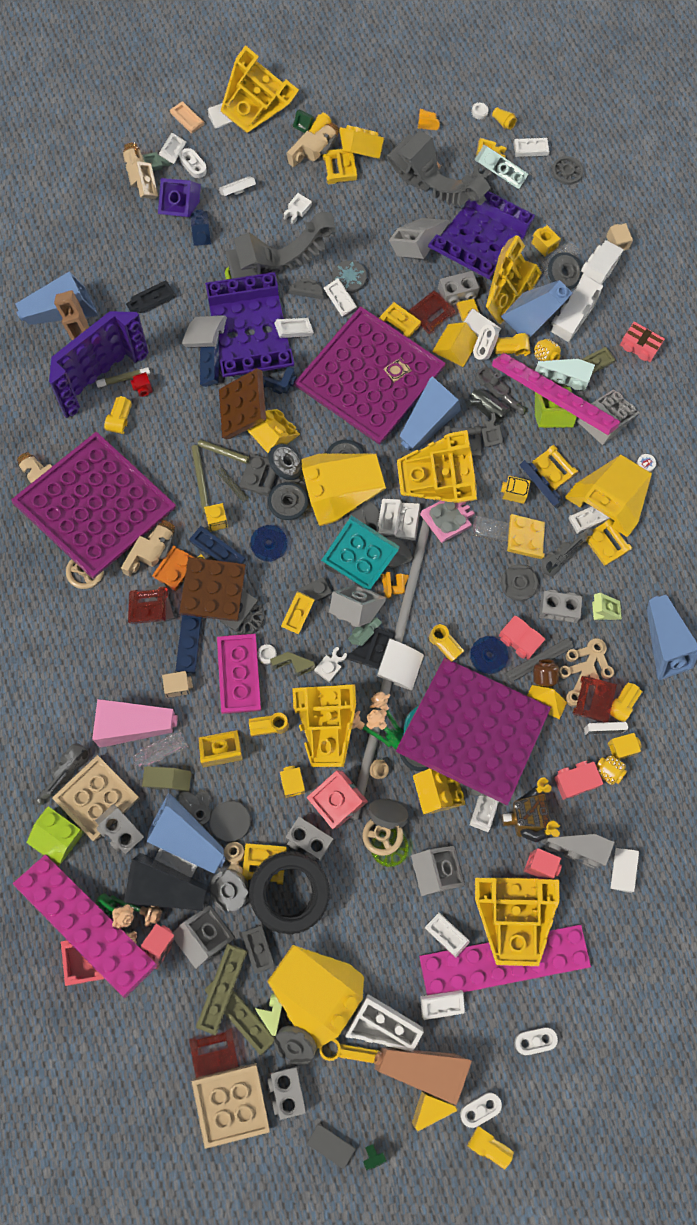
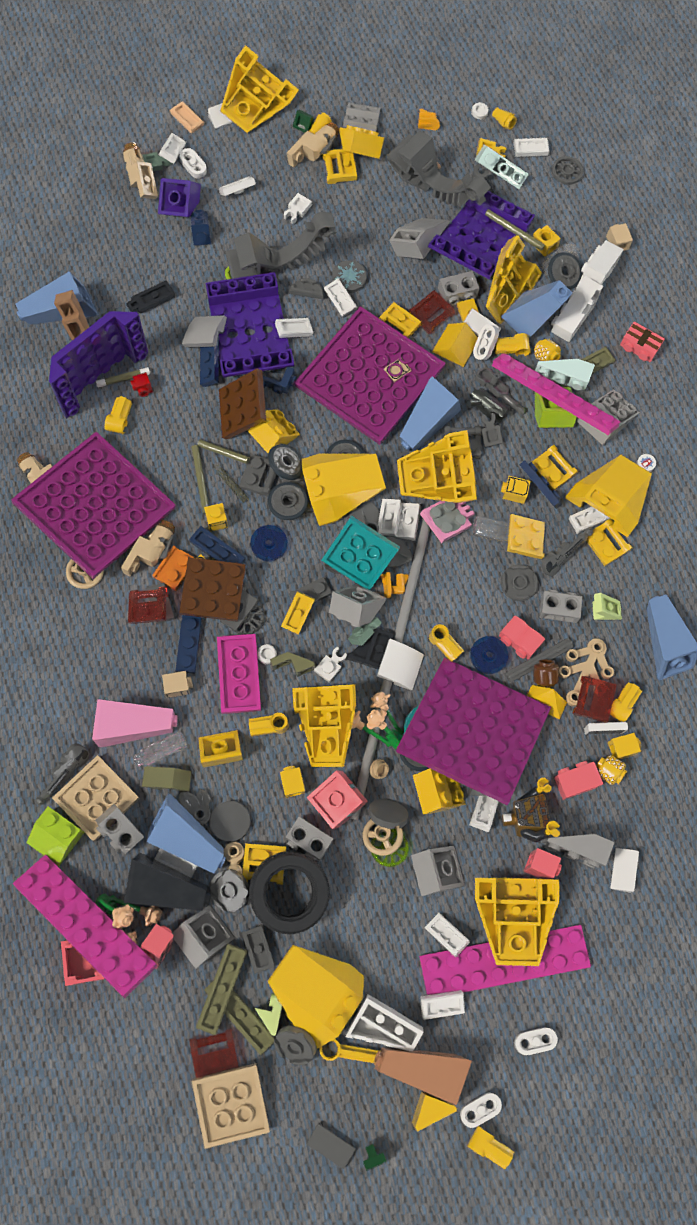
(293, 1092): light grey brick -> none
(362, 116): none -> light grey slope
(531, 240): none -> olive bar

